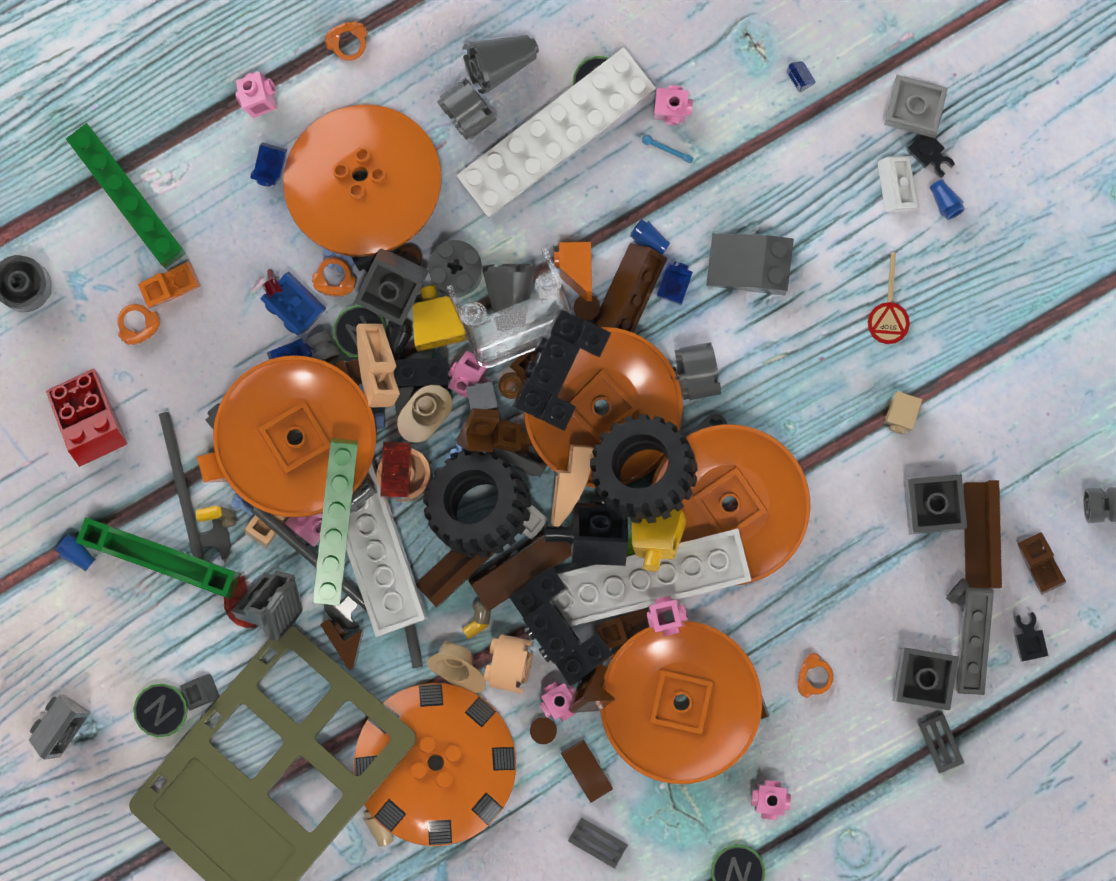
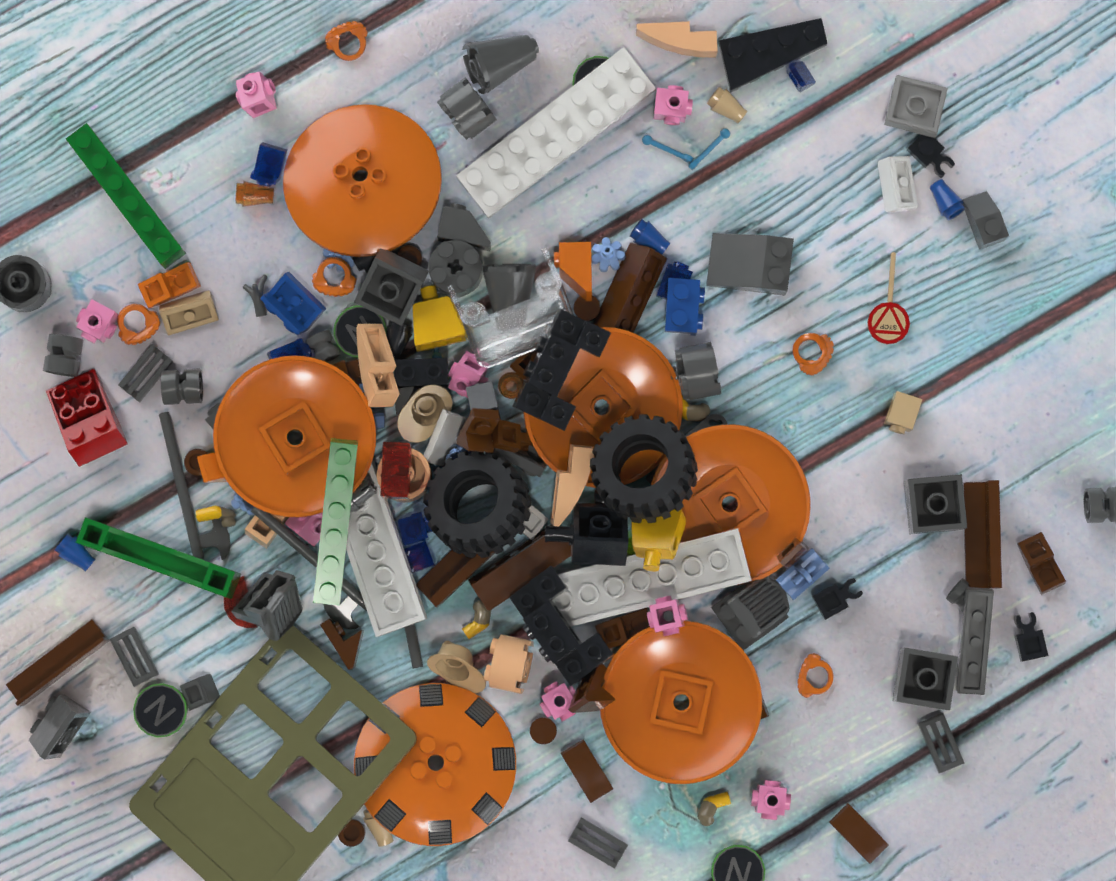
(57, 662): none -> reddish brown panel
(63, 355): none -> dark grey wheel
(89, 316): none -> bright pink brick
(139, 364): none -> dark grey tile
(144, 676): none -> dark grey tile
(181, 386): none -> dark grey wheel
(188, 312): none -> tan slope
(191, 461): none -> reddish brown tile
(253, 194): none -> clear orange cone
(256, 293): none -> dark grey bar
(271, 286): dark red hand -> none
(352, 833): none -> reddish brown tile
(414, 529): none -> clear blue bracket
(419, 557): none -> clear blue slope
(444, 437): none -> white slope
(461, 225): none -> dark grey slope
(607, 255): none -> light blue plant
(678, 38): none -> light nougat slope
(683, 306): none -> blue bracket
(695, 412): none -> dark tan arm
(709, 806): none -> arm
(724, 134): none -> dark azure hinge
(726, 105): none -> tan cone
(753, 610): none -> dark grey piece
(765, 51): none -> black wing
(792, 553): none -> reddish brown slope
(802, 574): none -> medium blue hips
(812, 367): none -> orange piece
(832, 600): none -> black plate
(858, 833): none -> reddish brown slope
(985, 220): none -> dark grey slope

